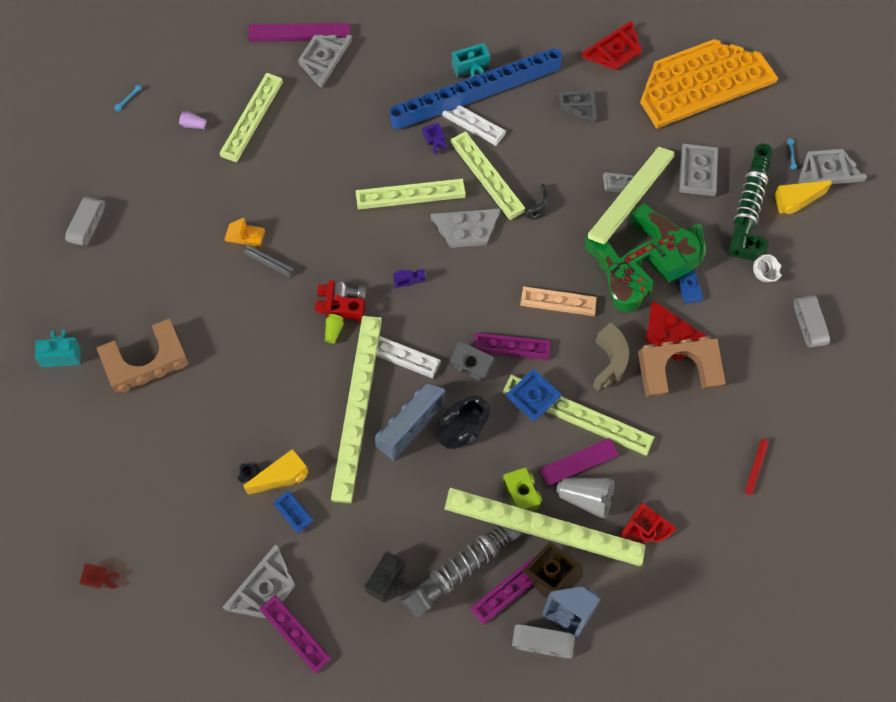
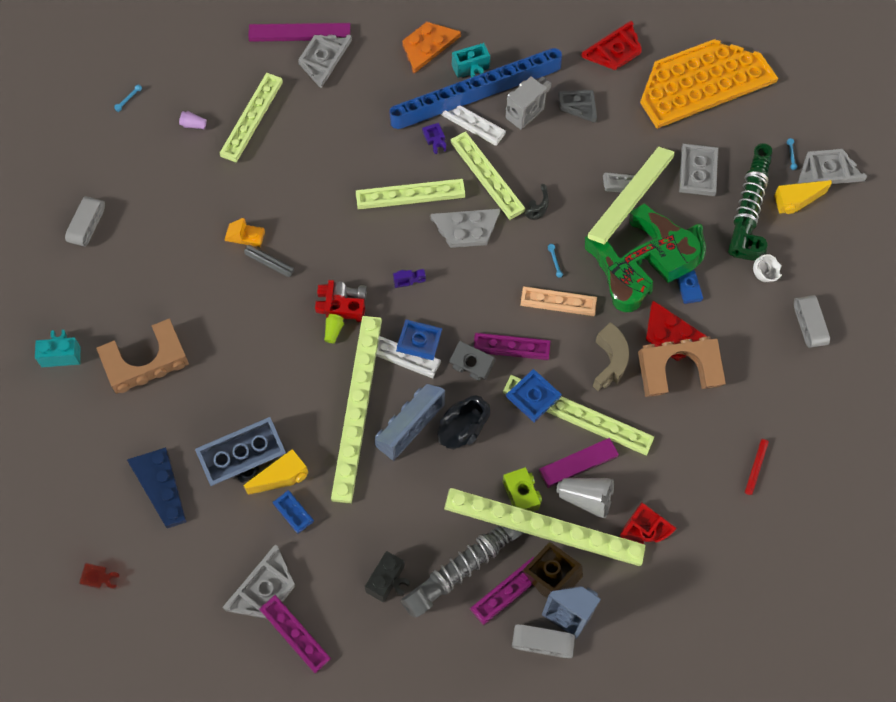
(159, 483): none -> dark blue wing
(240, 451): none -> sand blue slope
(419, 340): none -> blue plate
(427, 43): none -> orange wing
(527, 101): none -> light grey brick
(551, 247): none -> dark azure hinge

